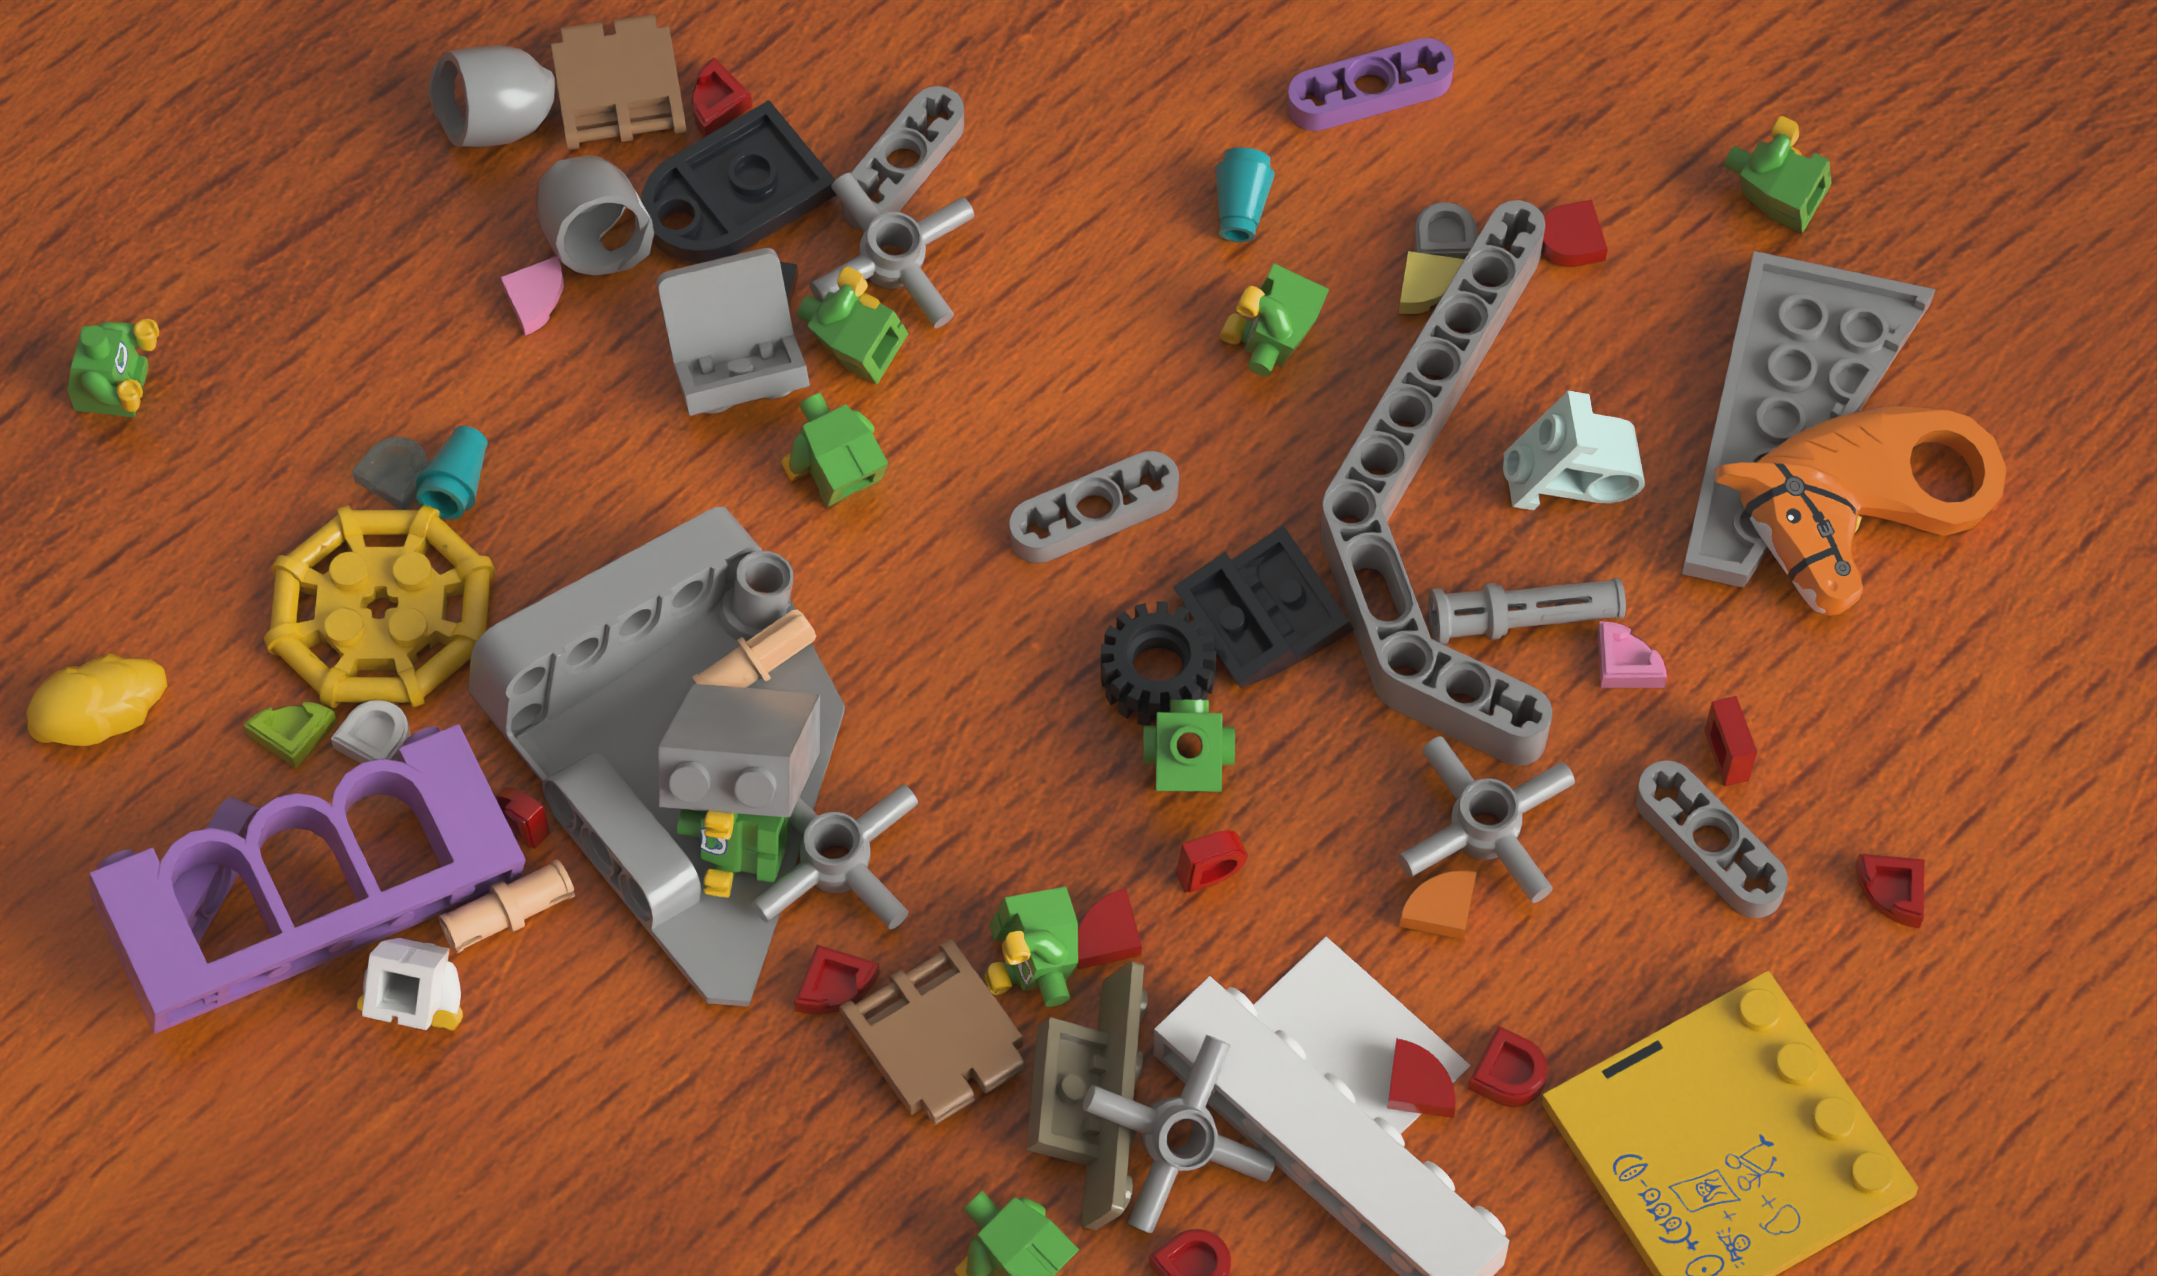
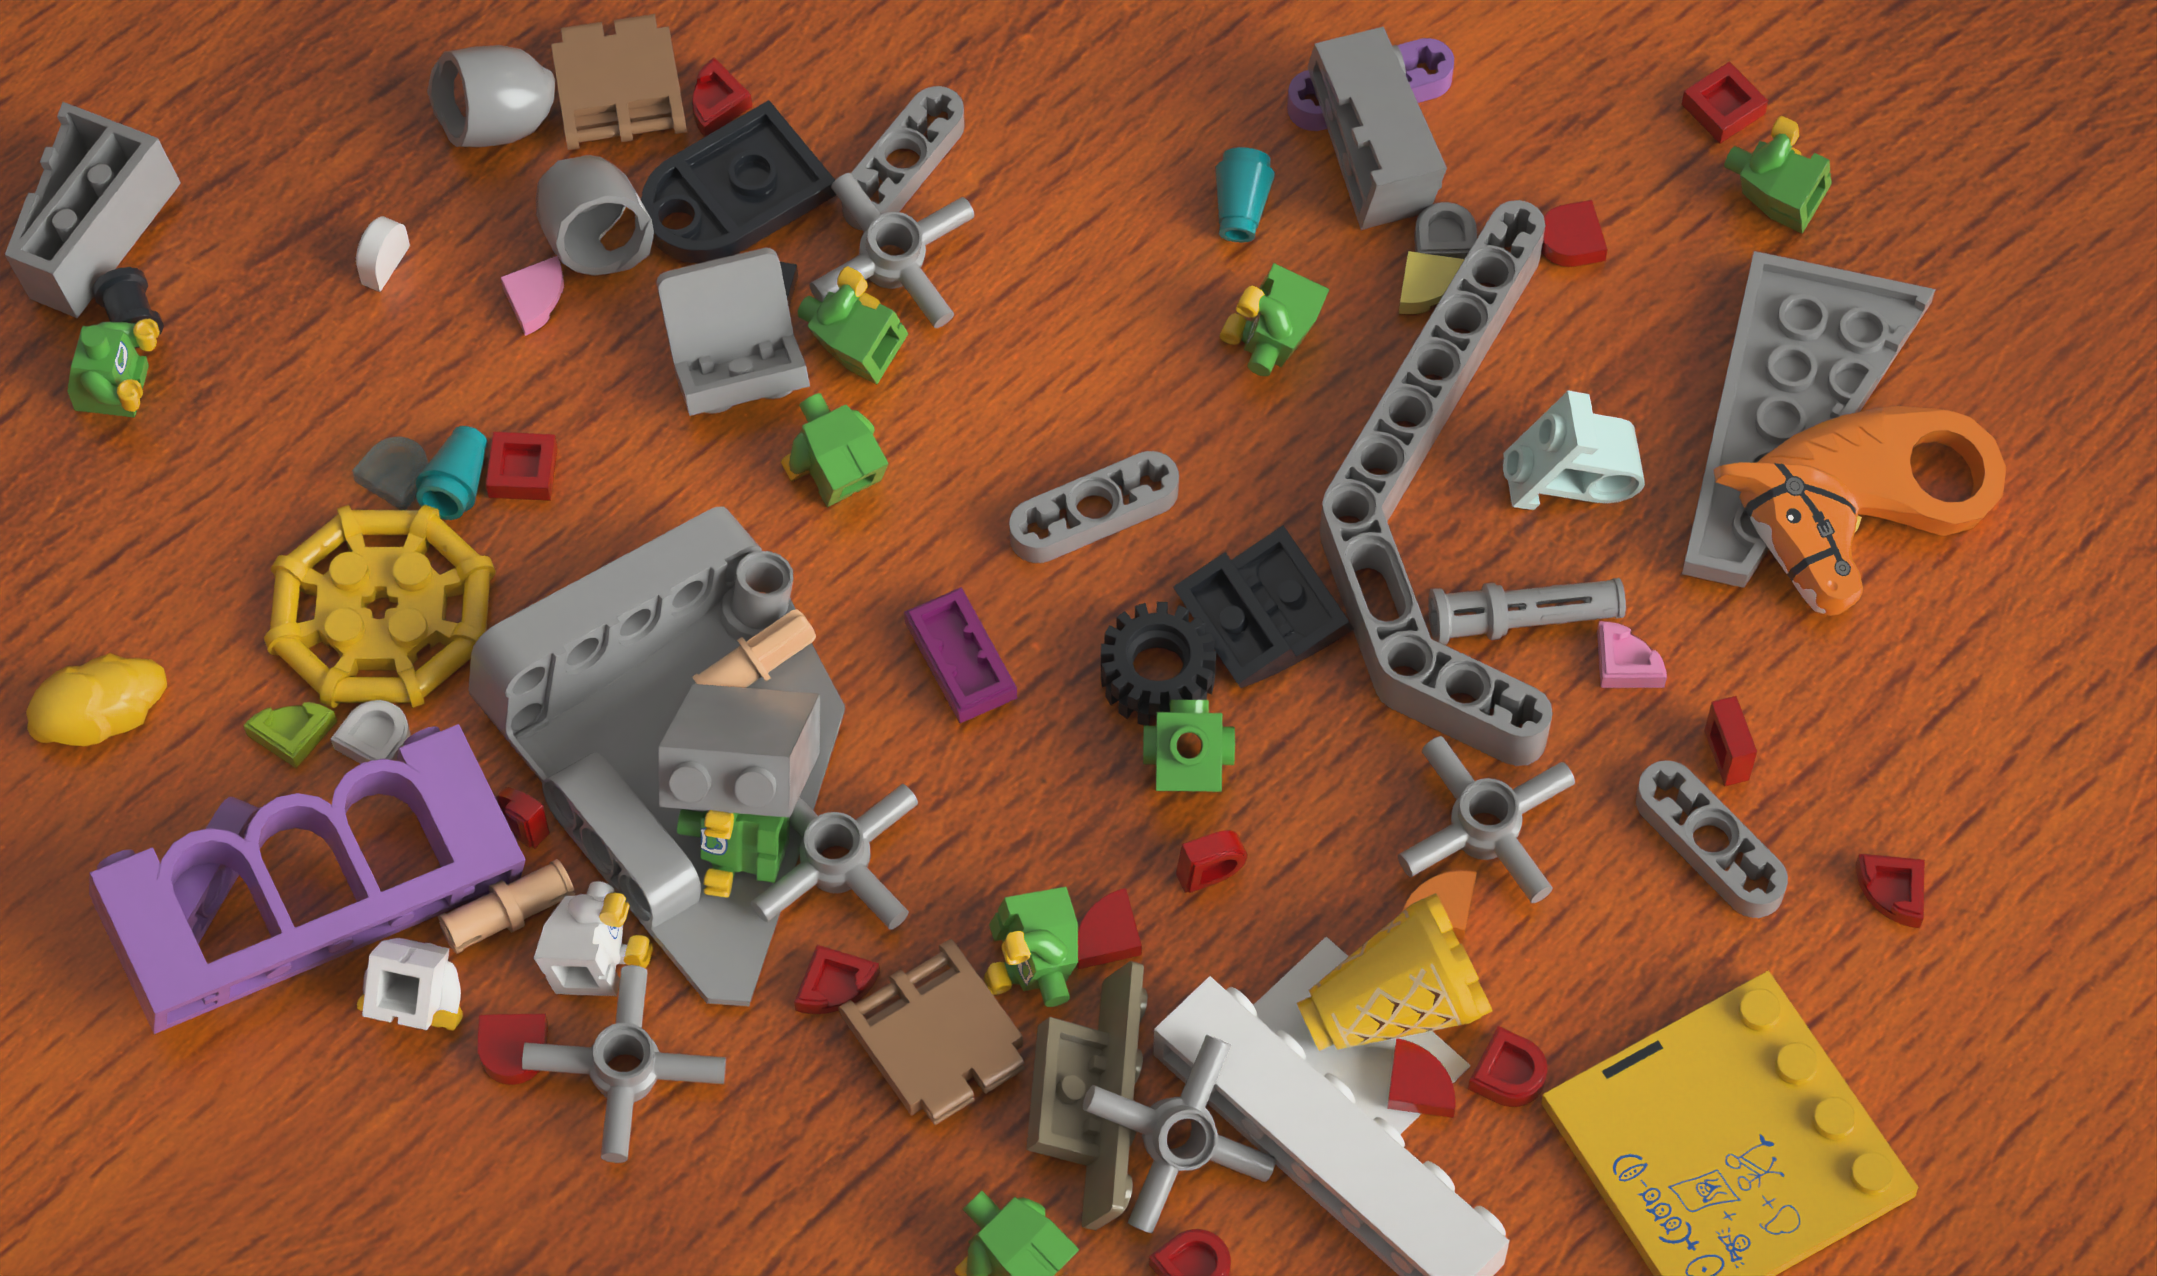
(88, 209): none -> light grey wedge
(124, 296): none -> black bush
(380, 251): none -> white tile
(502, 1044): none -> red tile
(521, 466): none -> red tile
(585, 943): none -> white piece
(624, 1088): none -> light grey bar
(960, 655): none -> magenta plate
(1376, 127): none -> light grey wedge
(1397, 984): none -> yellow cone
(1724, 102): none -> red tile

